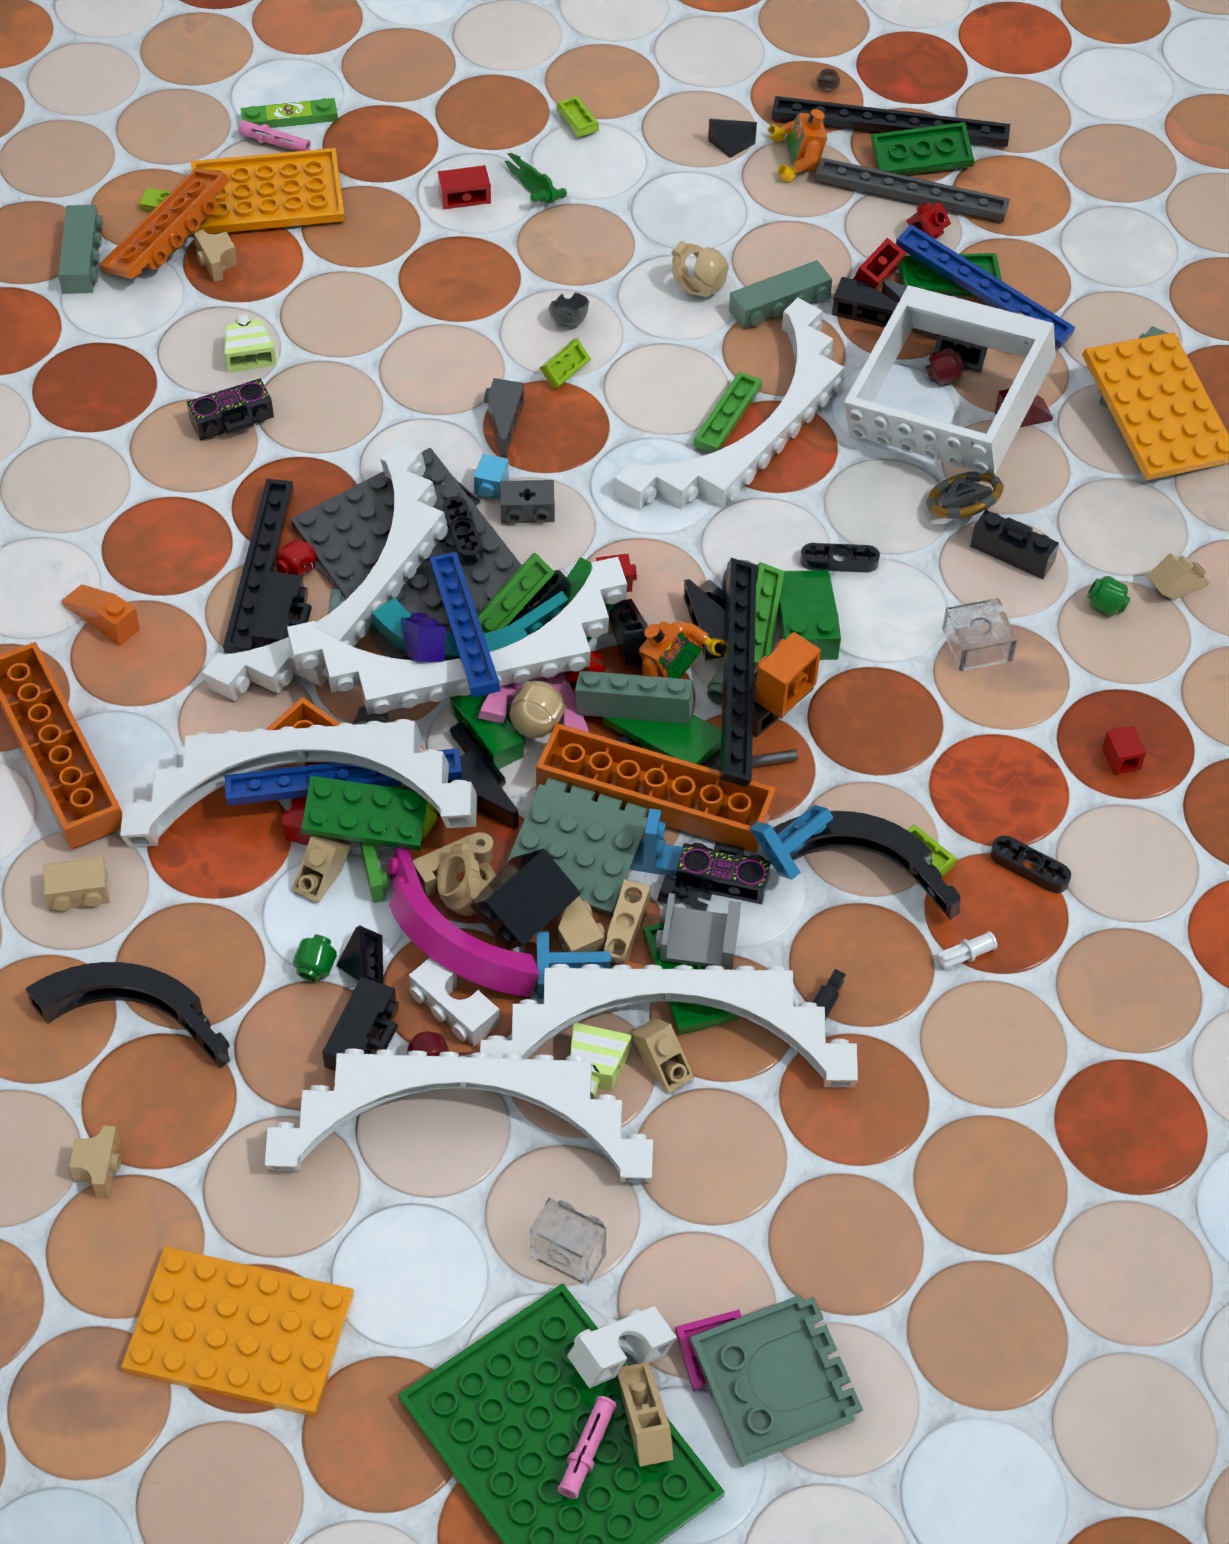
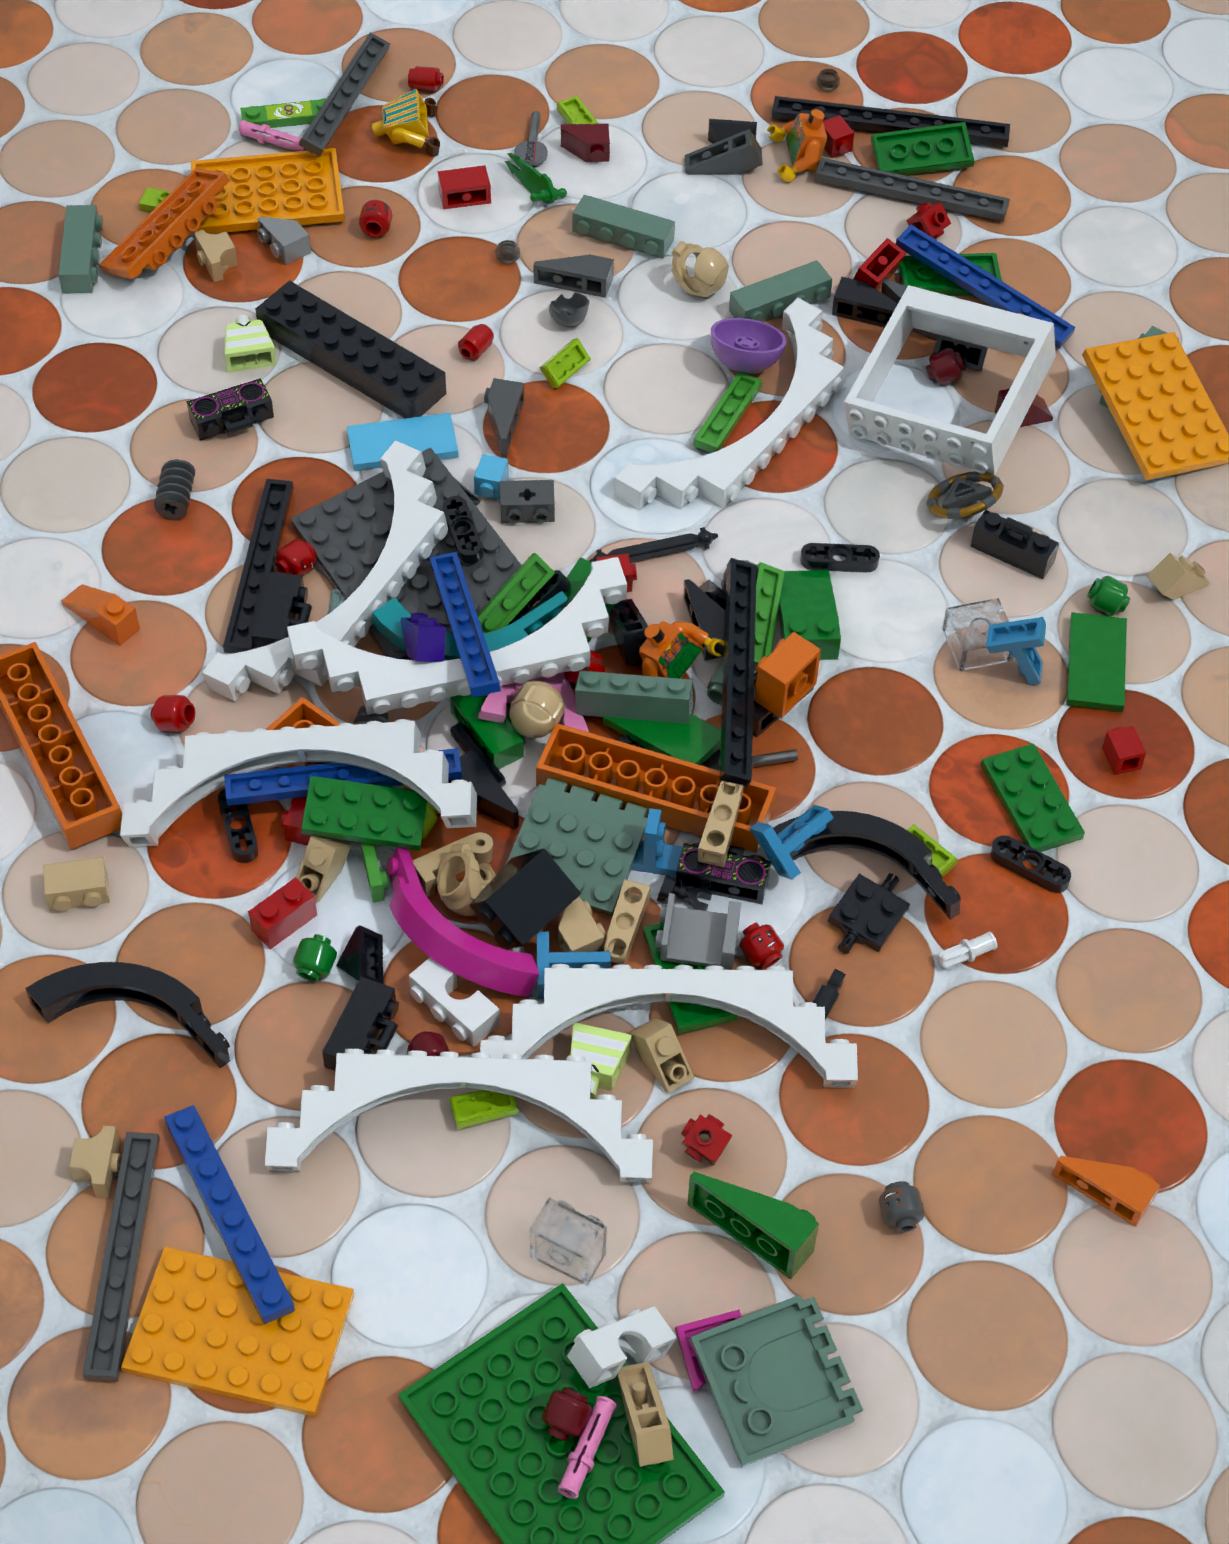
(121, 1258): none -> dark grey plate
(173, 713): none -> red head
(174, 489): none -> dark grey piece
(229, 1215): none -> blue plate
(235, 835): none -> black beam
(282, 913): none -> red brick
(284, 237): none -> light grey slope
(344, 94): none -> dark grey plate
(352, 351): none -> black brick
(372, 440): none -> medium azure tile
(375, 218): none -> red head
(407, 121): none -> yellow torso
(425, 78): none -> red brick
(476, 342): none -> red brick
(481, 1107): none -> lime plate
(507, 251): none -> clear smoke plate
(532, 151): none -> flat silver piece
(566, 1413): none -> dark red head
(579, 274): none -> dark grey slope
(587, 141): none -> dark red slope
(623, 226): none -> sand green brick
(662, 546): none -> black wheel
(708, 1150): none -> red brick
(720, 824): none -> tan leg
(727, 156): none -> dark grey slope
(746, 344): none -> medium lavender piece
(759, 1222): none -> green slope
(761, 945): none -> red head
(839, 136): none -> red brick
(868, 913): none -> black plate
(901, 1206): none -> dark grey head
(1020, 640): none -> dark azure bracket
(1032, 798): none -> green plate
(1096, 662): none -> green tile
(1113, 1186): none -> orange slope

